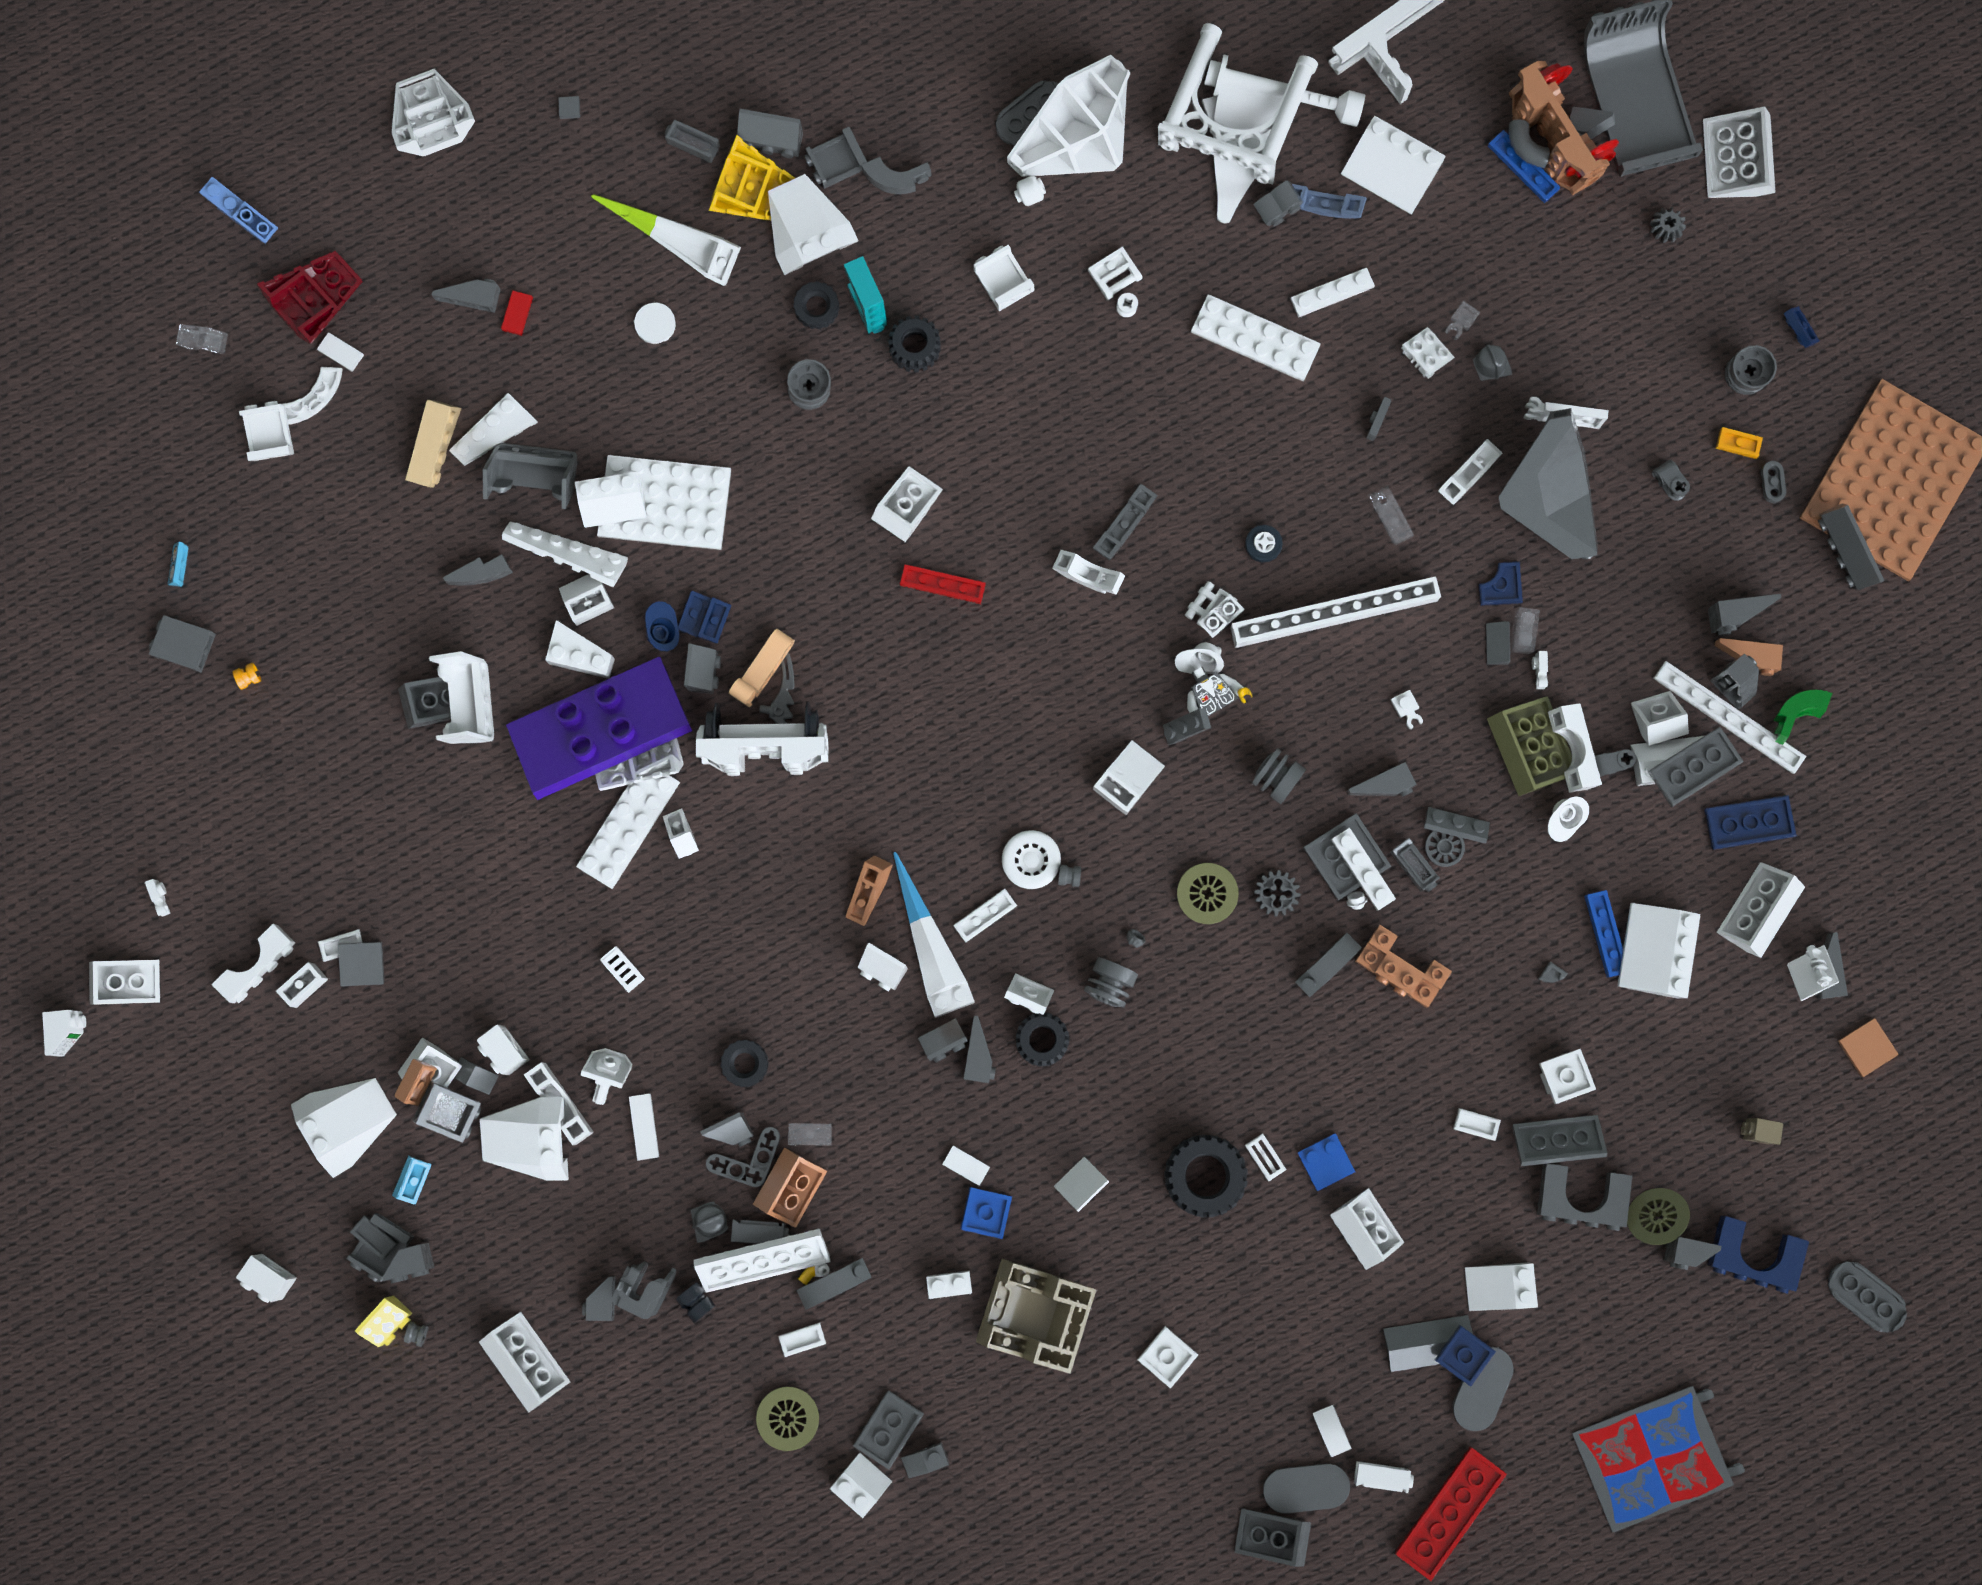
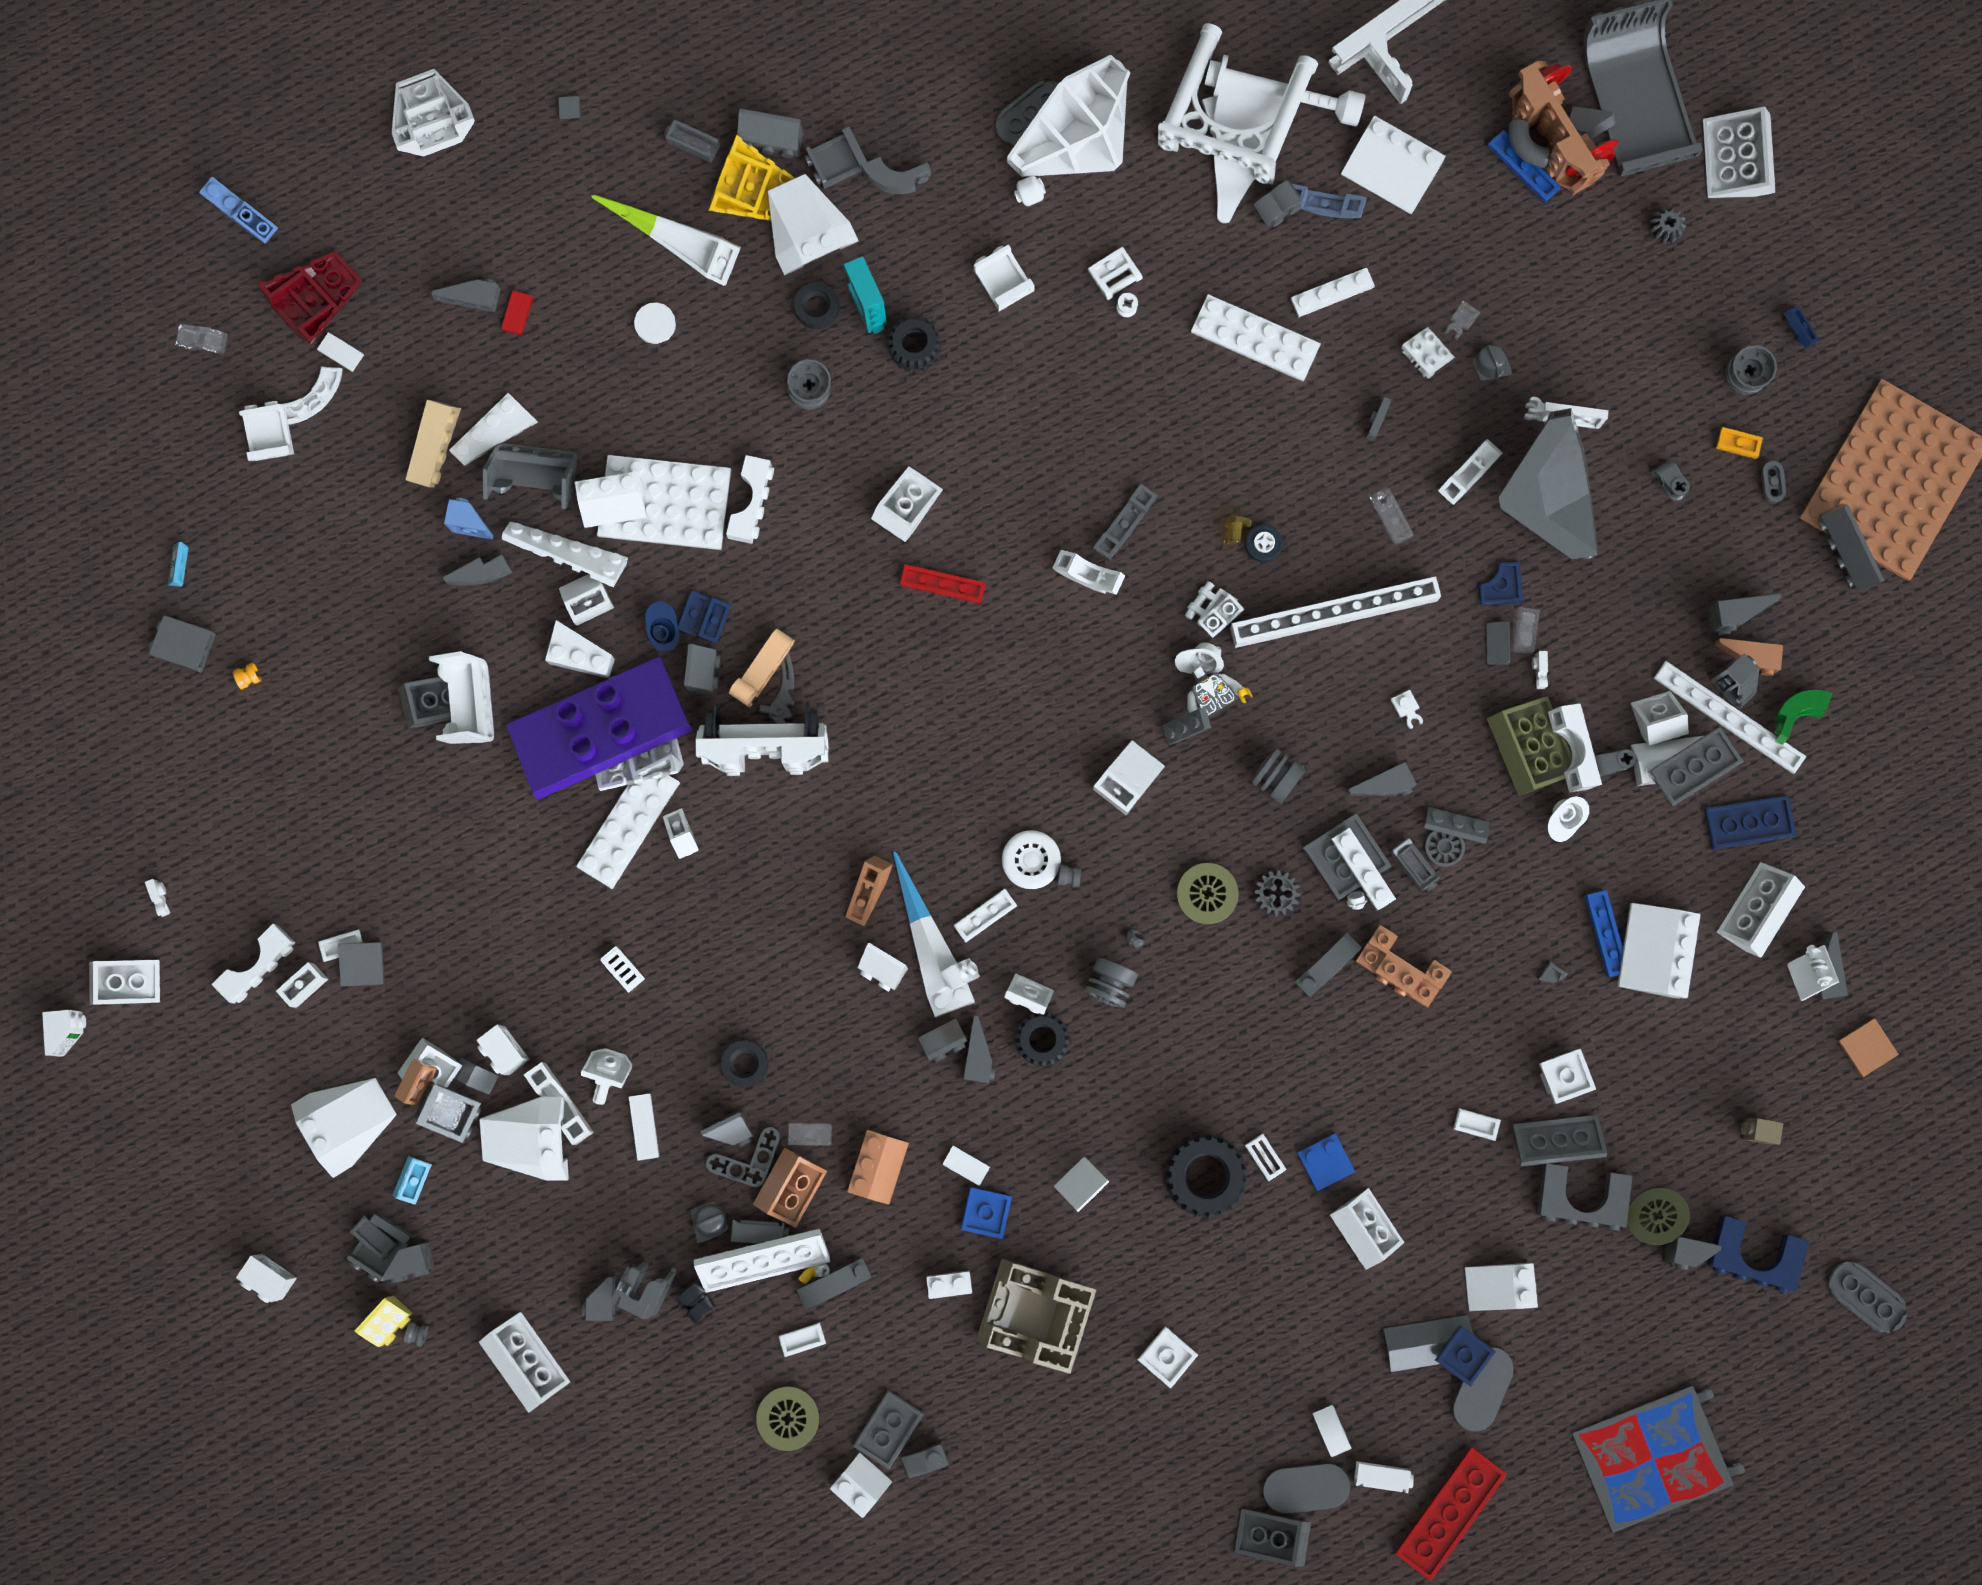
(465, 520): none -> medium blue slope
(744, 524): none -> white arch
(878, 1167): none -> nougat slope
(960, 974): none -> white plate
(1233, 529): none -> clear yellow tile

